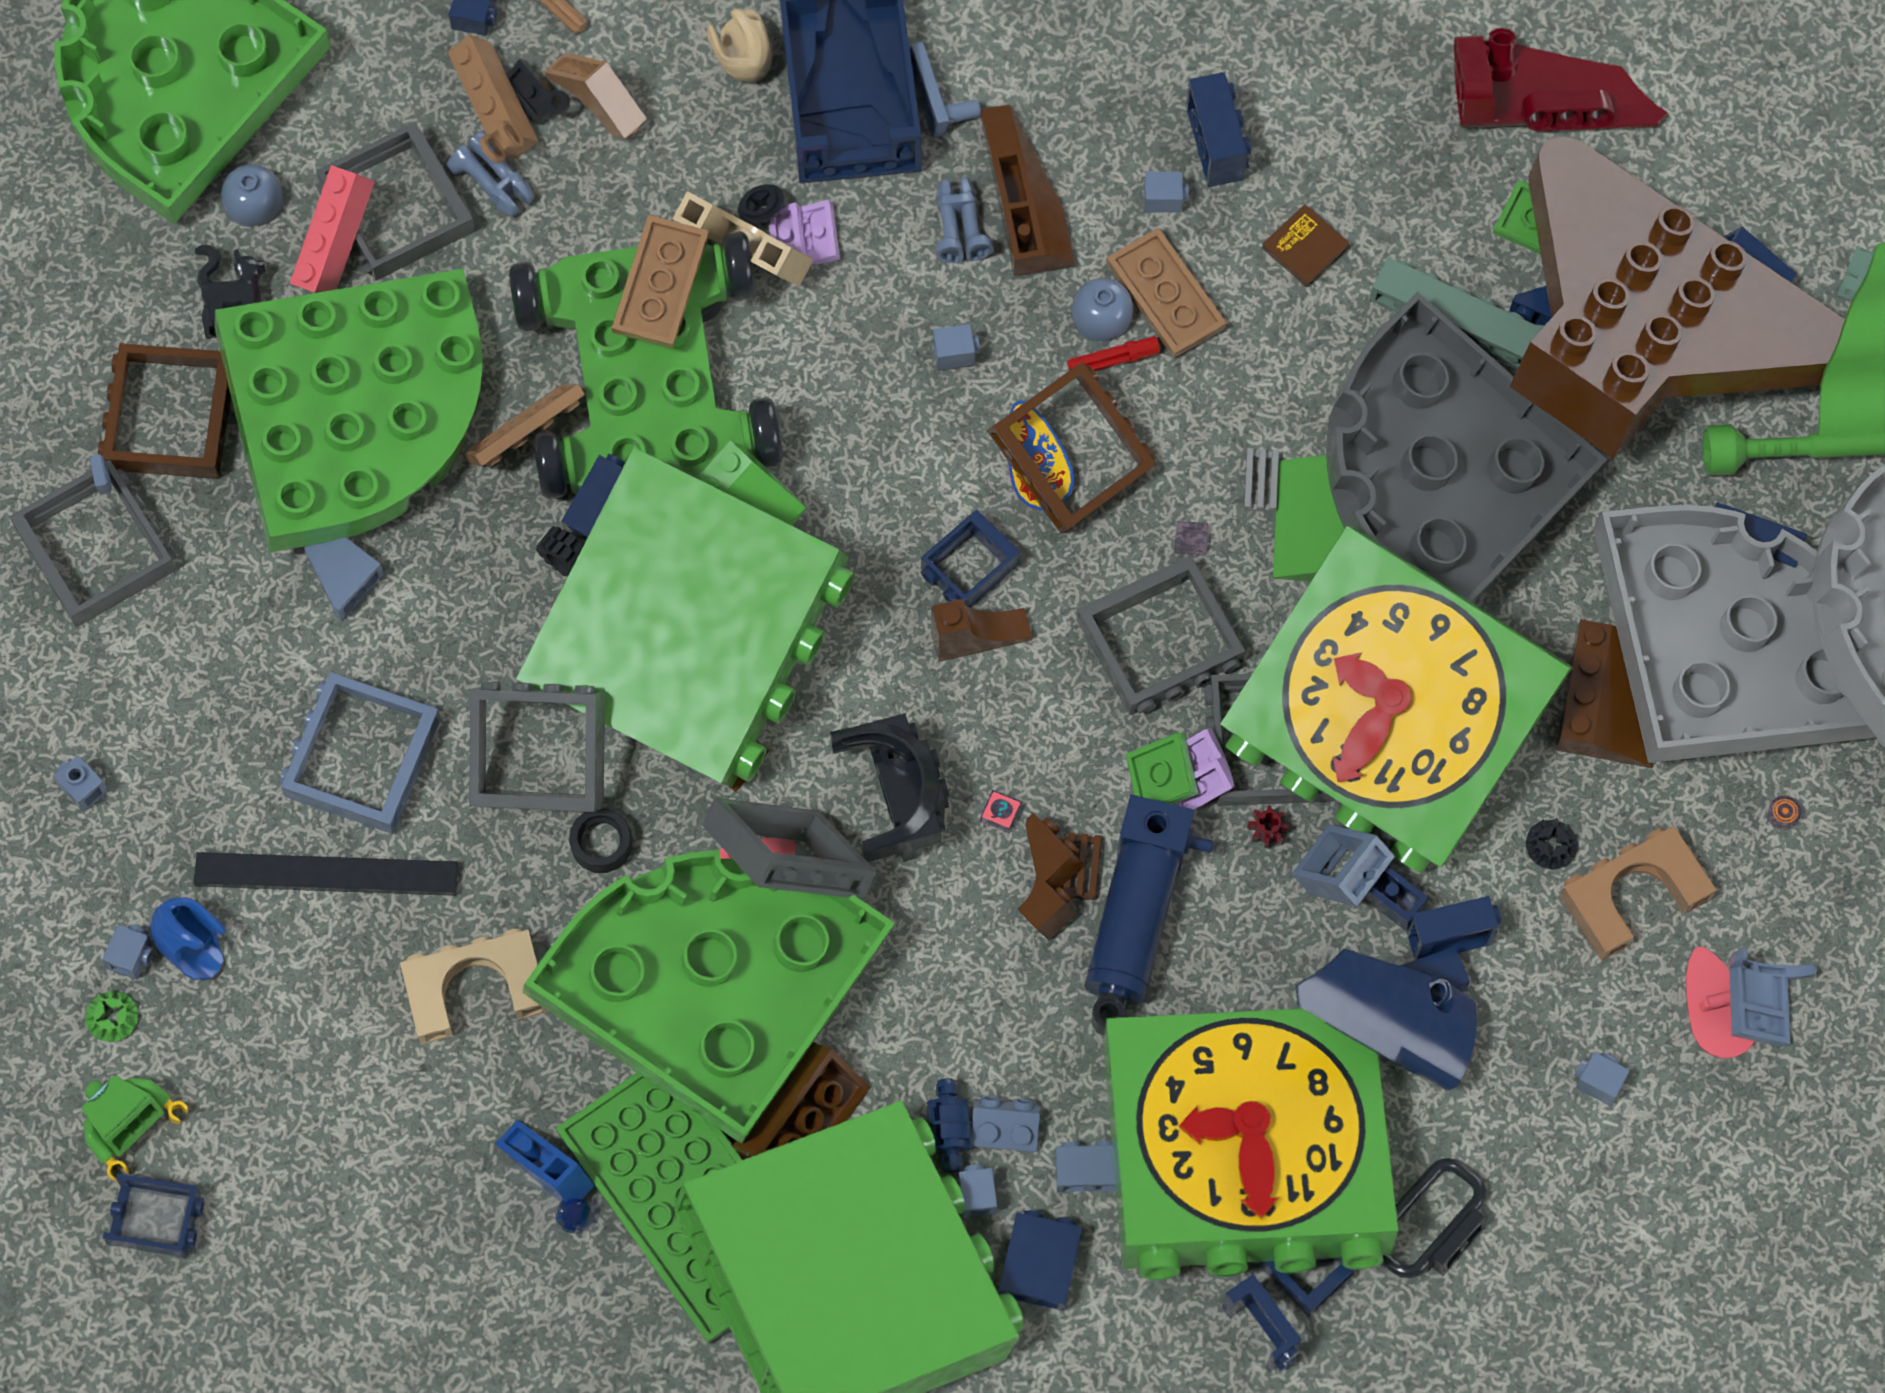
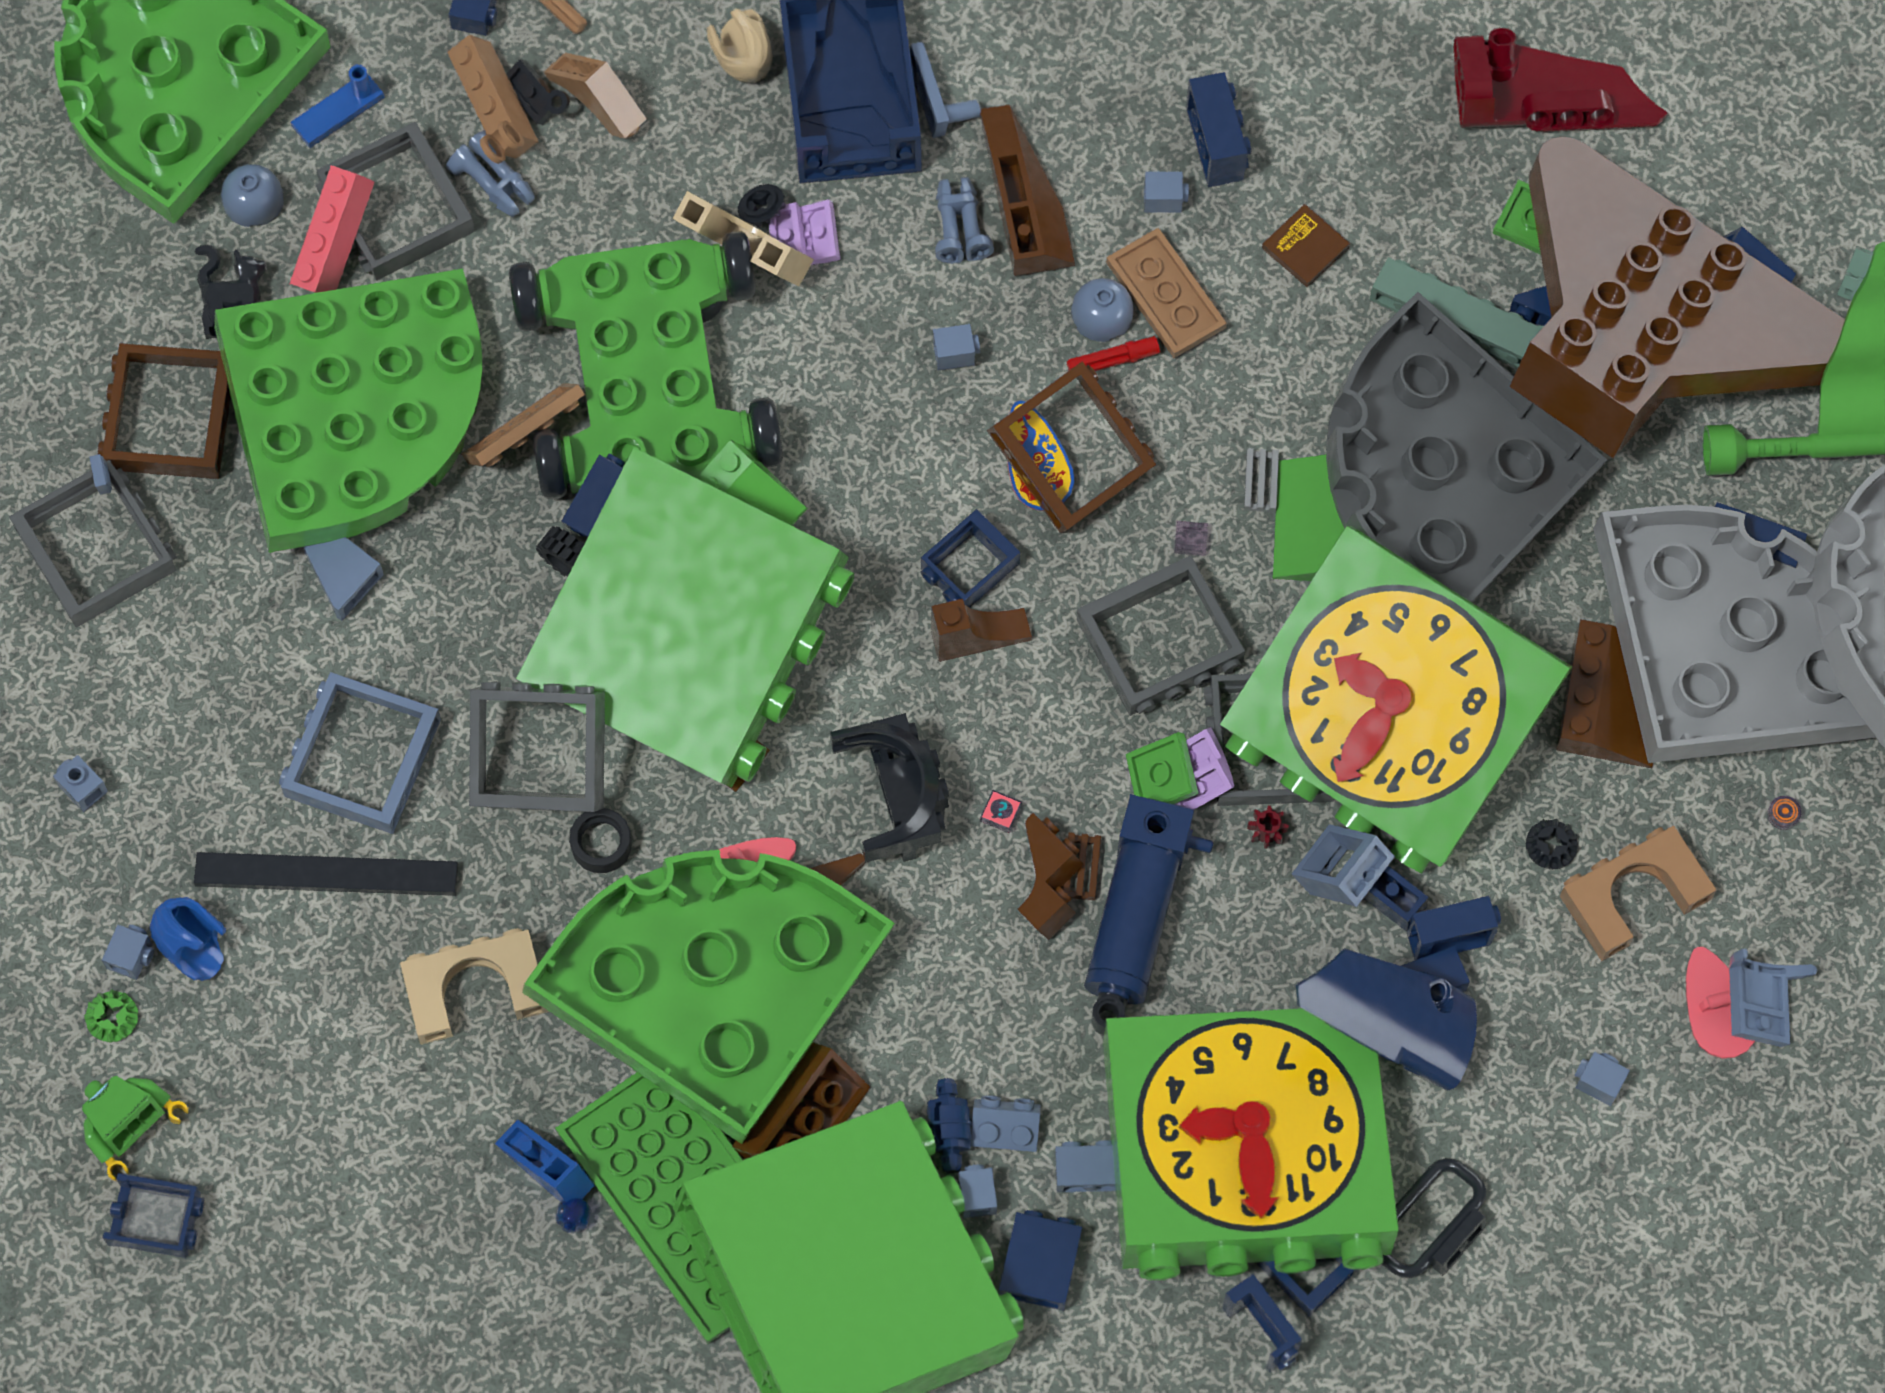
(338, 107): none -> blue piece
(660, 281): medium nougat plate -> none
(836, 873): dark grey window -> none

